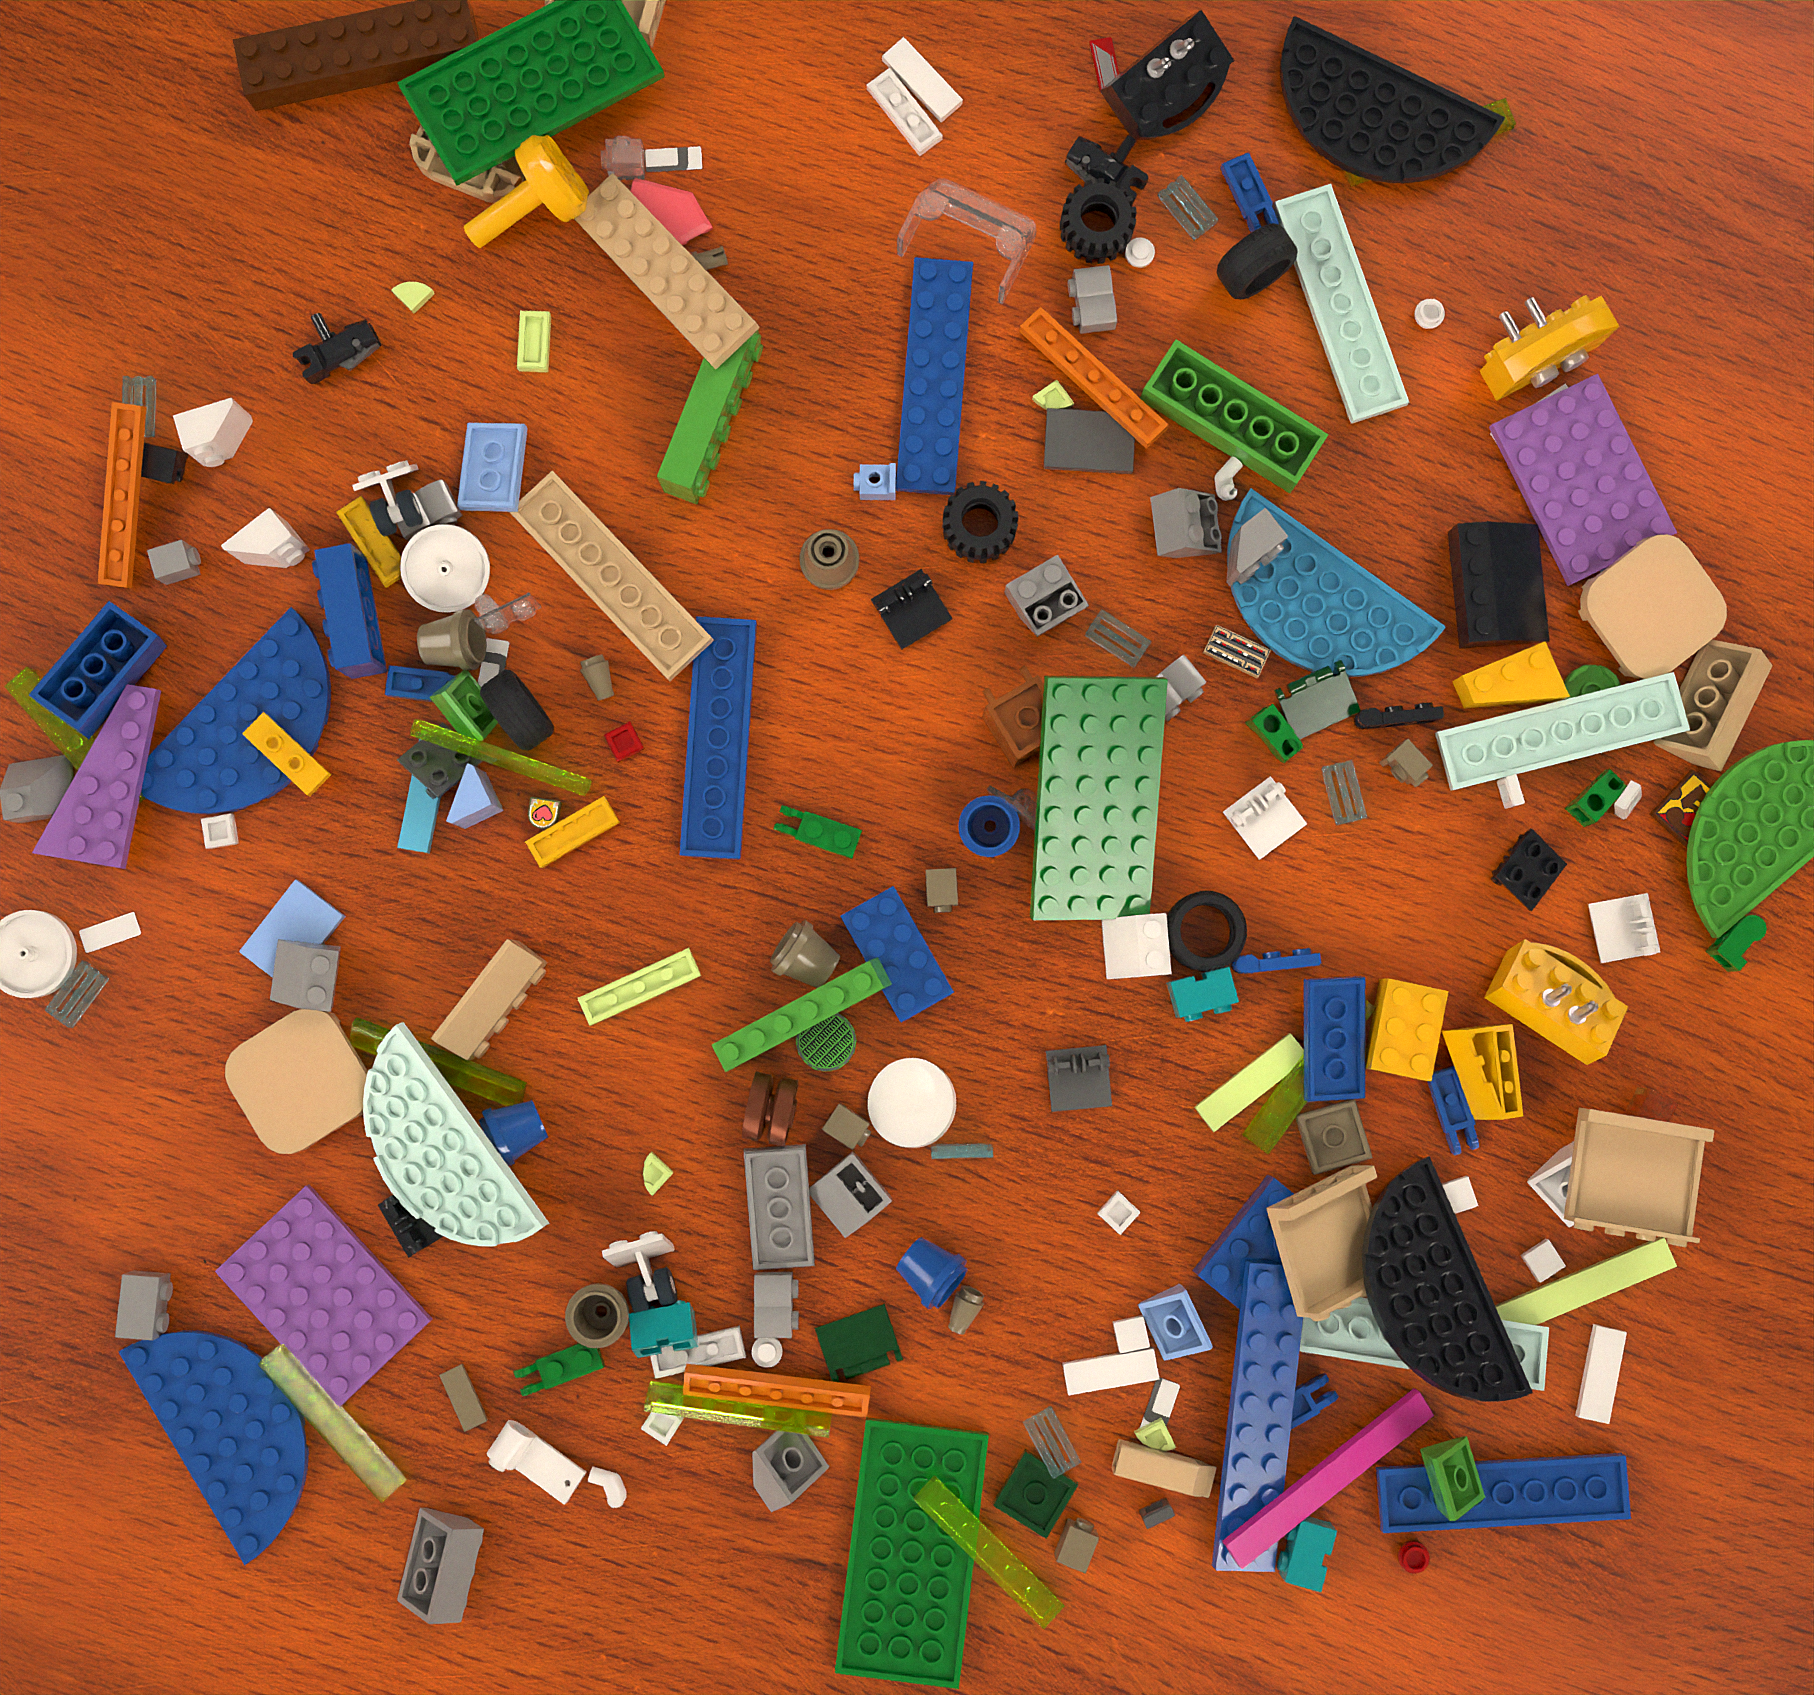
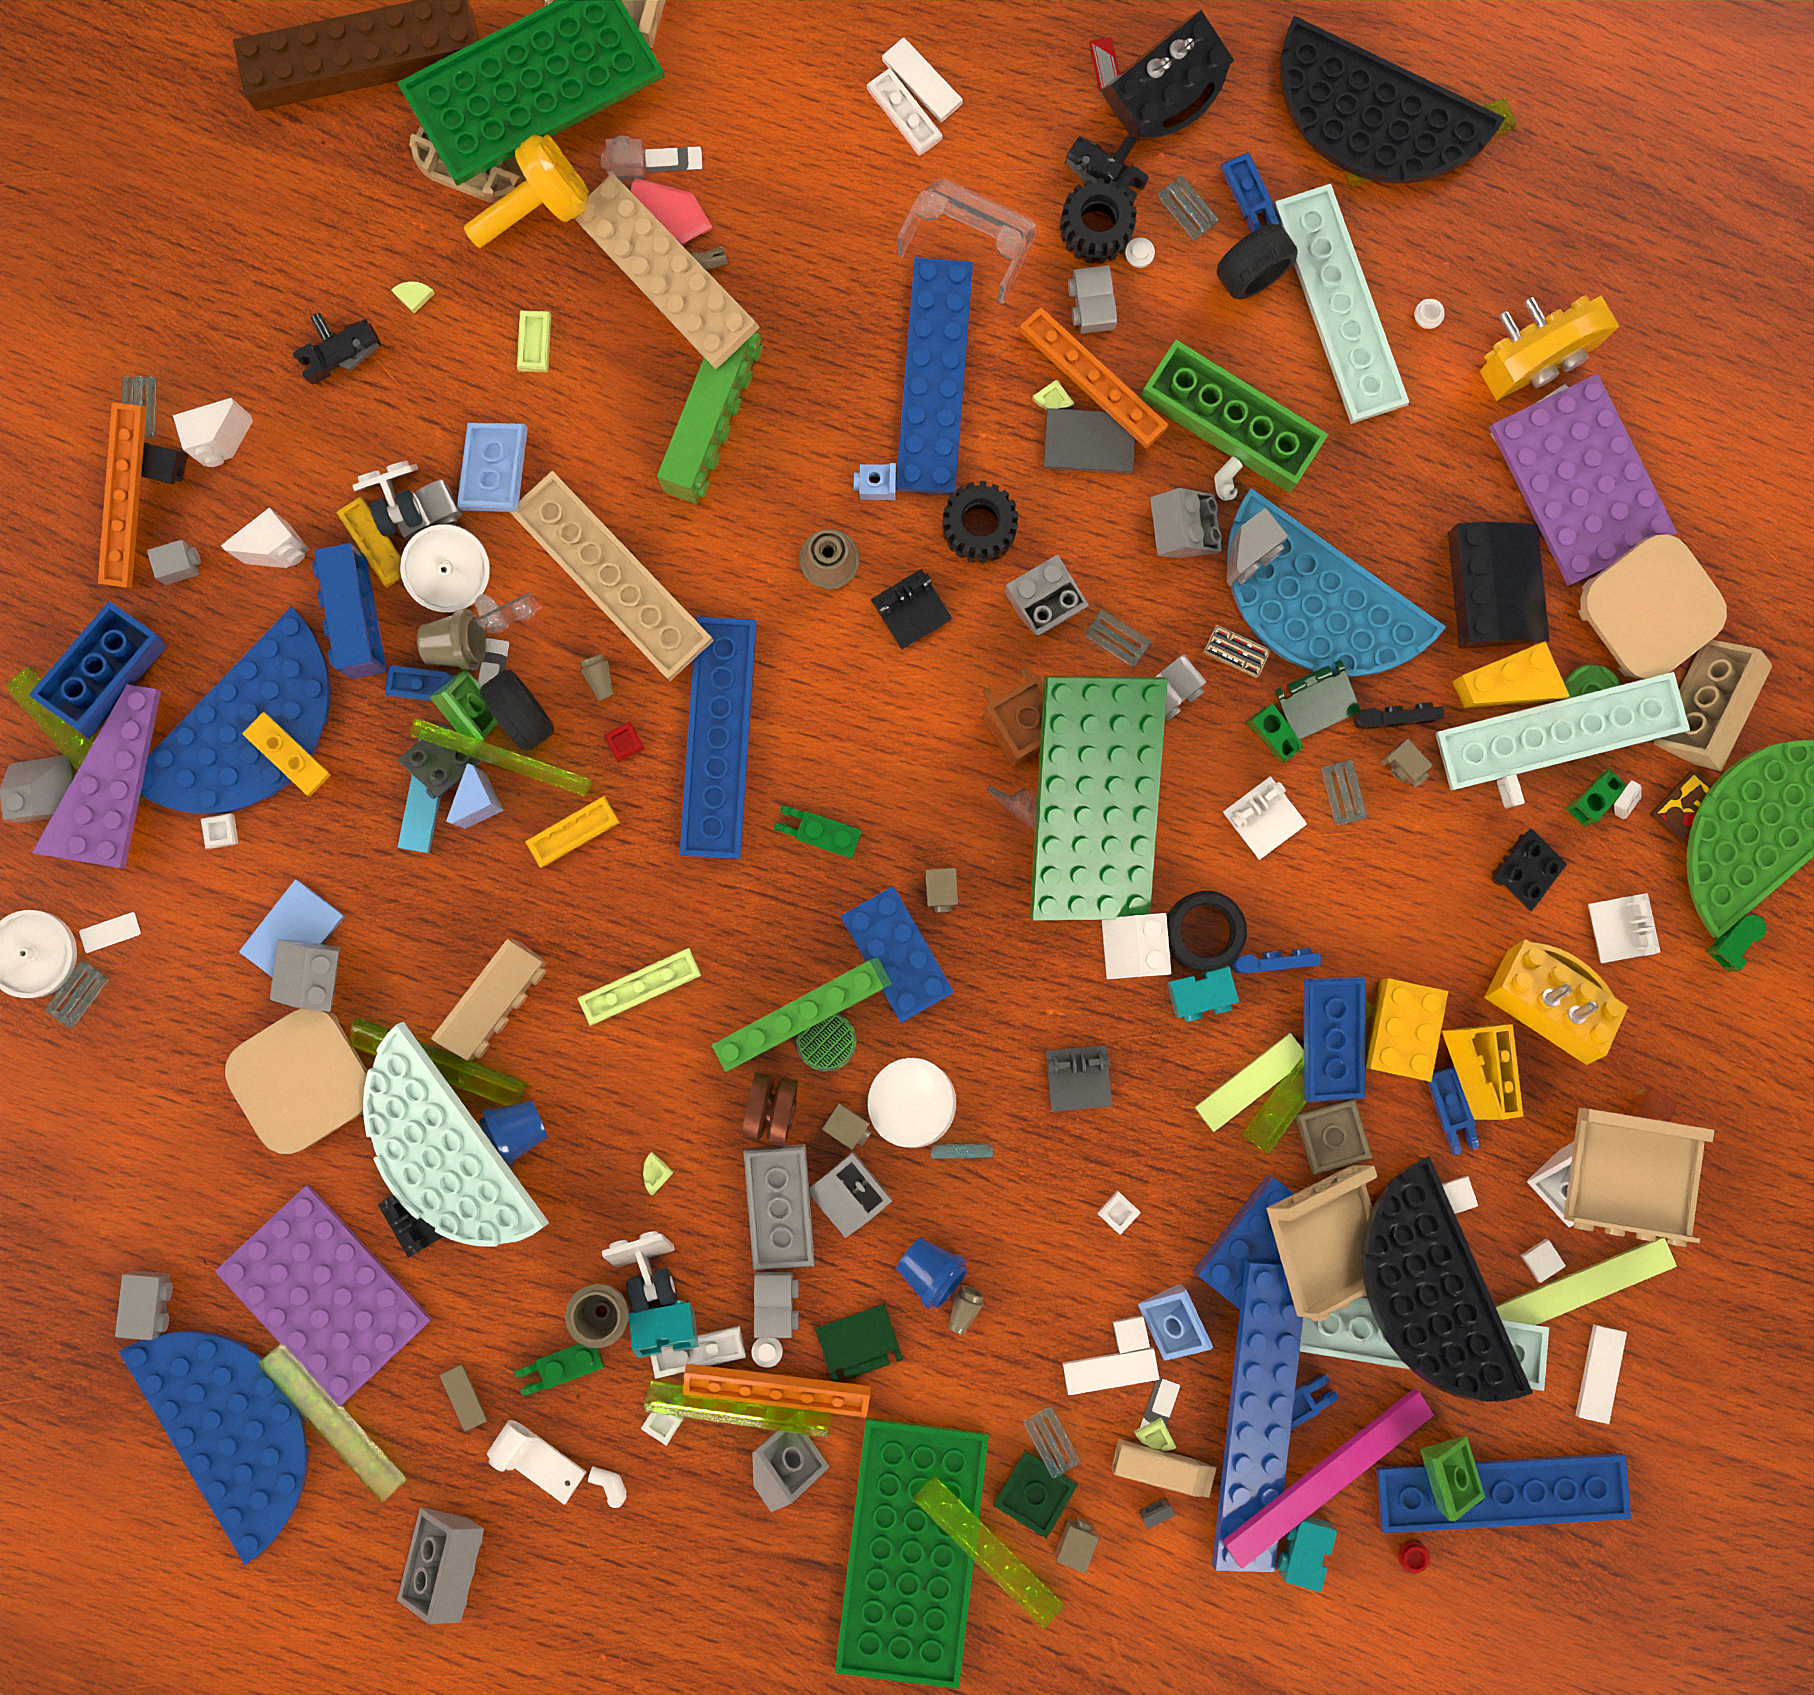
(543, 812): tile -> none
(804, 956): dark tan piece -> none
(973, 830): blue piece -> none

